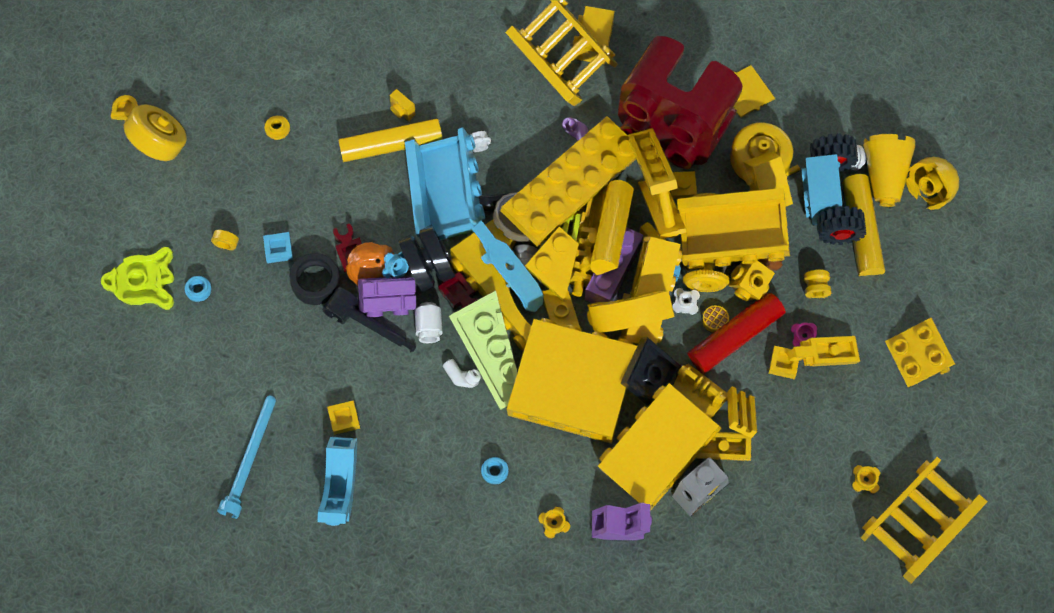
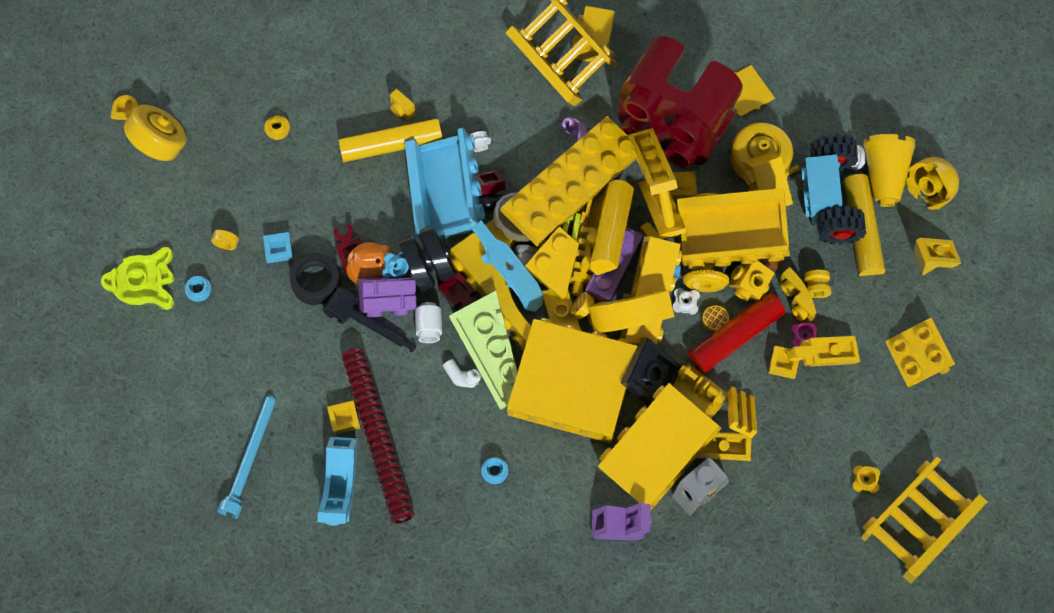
(377, 435): none -> dark red piece
(491, 182): none -> dark red plate
(555, 514): yellow plate -> none
(581, 305): none -> yellow tile
(802, 304): none -> yellow slope
(935, 253): none -> yellow slope

